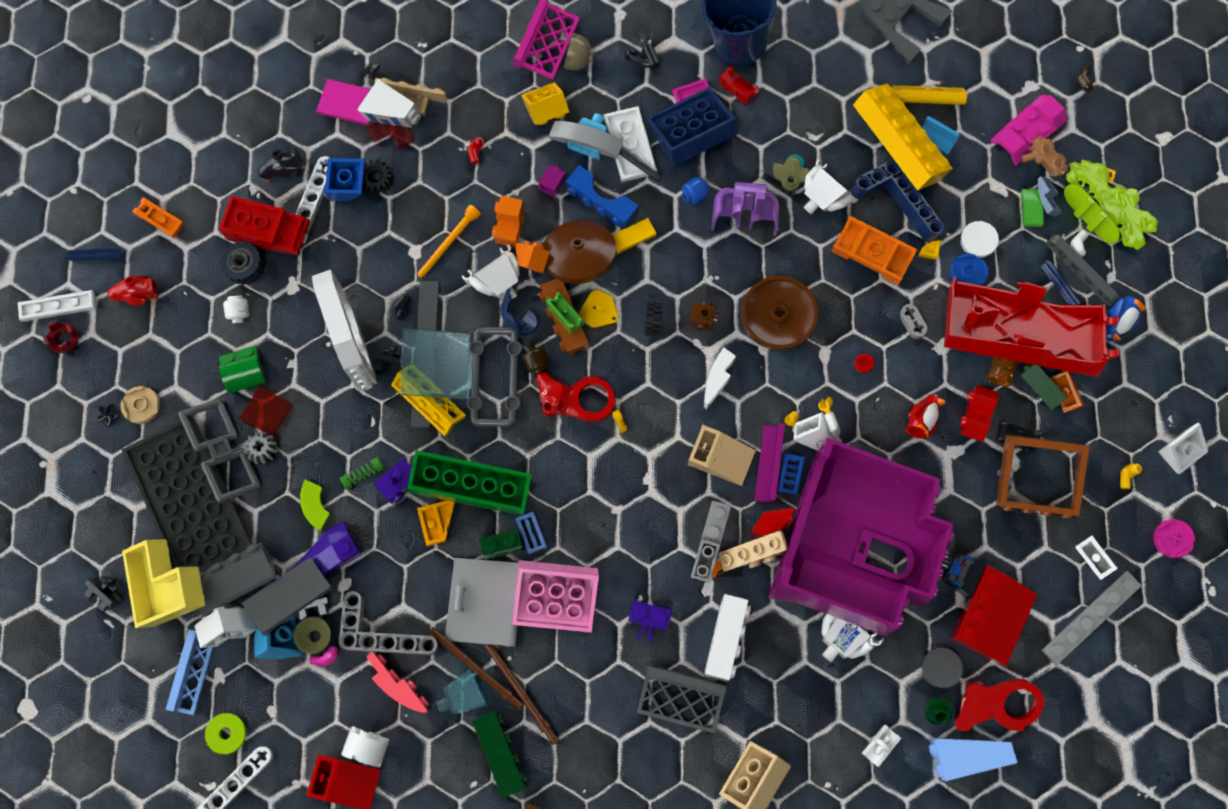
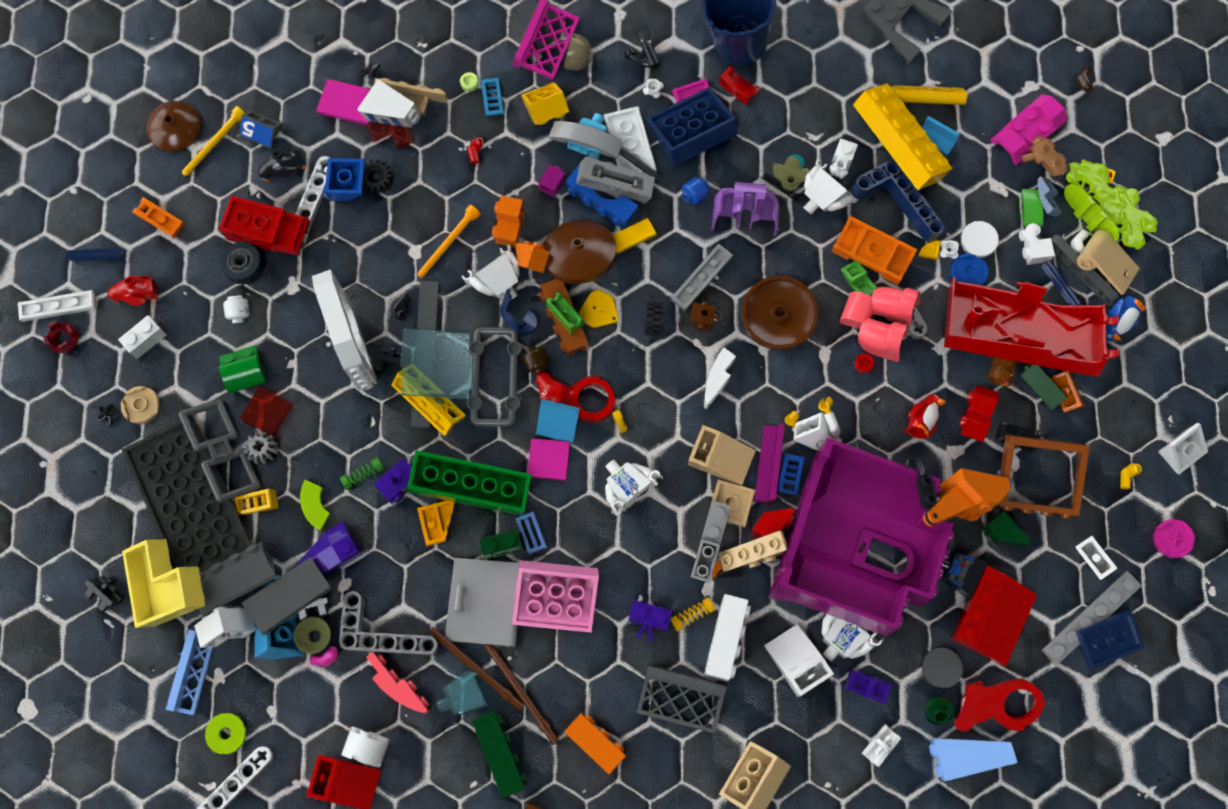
(142, 337): none -> white brick
(178, 133): none -> reddish brown dish
(235, 117): none -> yellow piece
(259, 128): none -> panel
(268, 500): none -> yellow slope
(469, 82): none -> yellowish green tile
(489, 83): none -> dark azure slope
(548, 459): none -> dark pink tile
(557, 421): none -> dark azure tile
(595, 742): none -> orange brick
(615, 179): none -> light grey brick
(627, 483): none -> white torso
(653, 83): none -> white plate
(678, 624): none -> yellow piece
(701, 277): none -> light grey plate
(738, 498): none -> tan tile
(798, 660): none -> white slope
(842, 158): none -> white brick
(857, 278): none -> bright green slope
(867, 686): none -> dark purple slope
(876, 336): none -> coral piece
(953, 245): none -> white plate
(963, 494): none -> orange slope
(1005, 532): none -> dark green slope
(1035, 250): none -> white brick
(1109, 639): none -> dark blue tile
(1110, 259): none -> tan door

